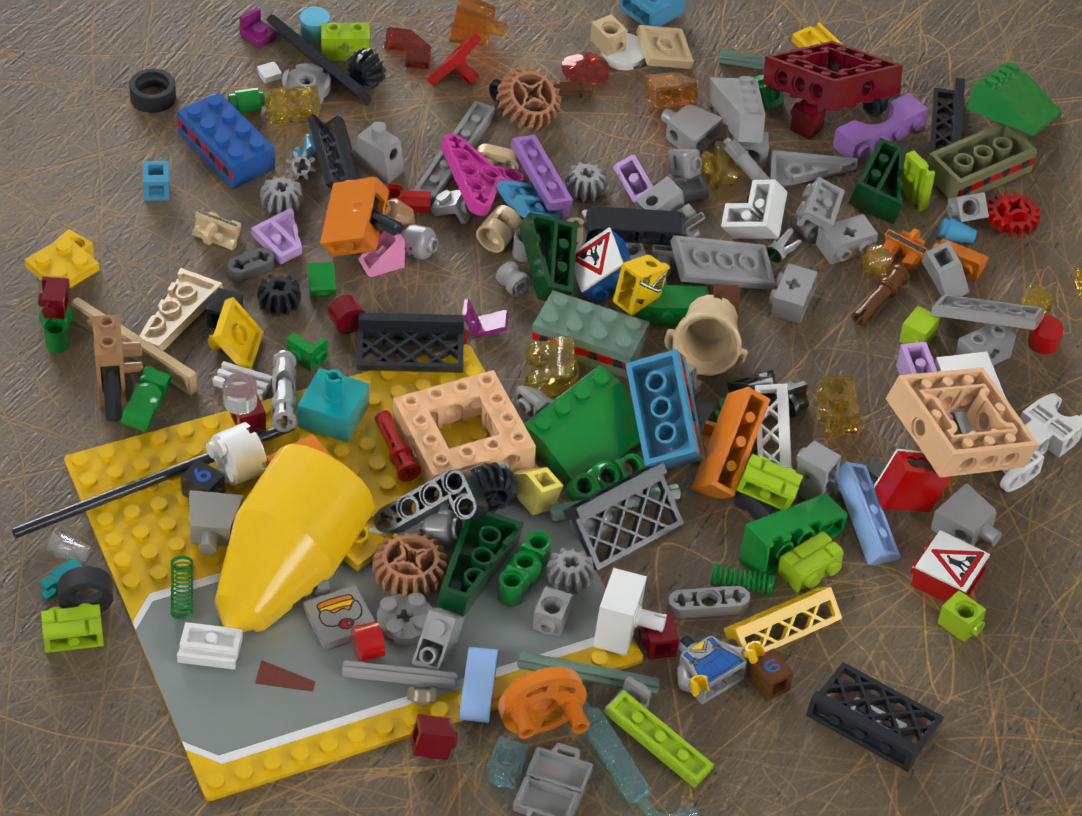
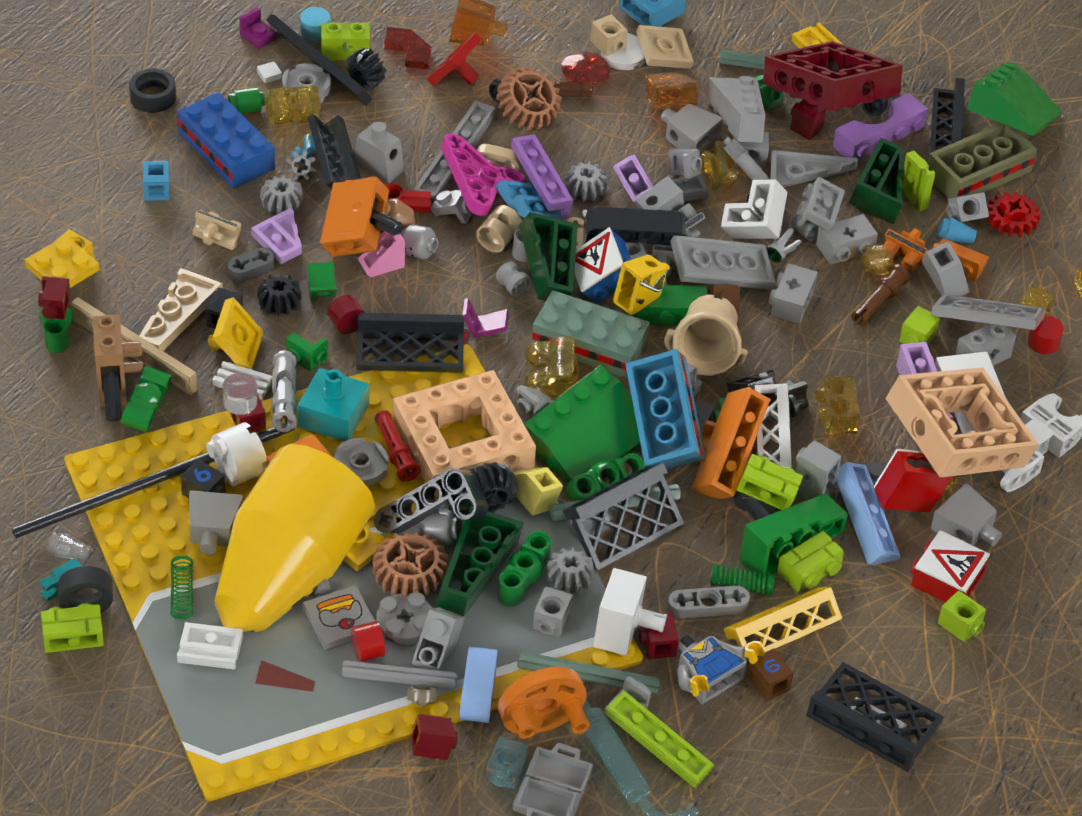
(373, 454): none -> light grey plate

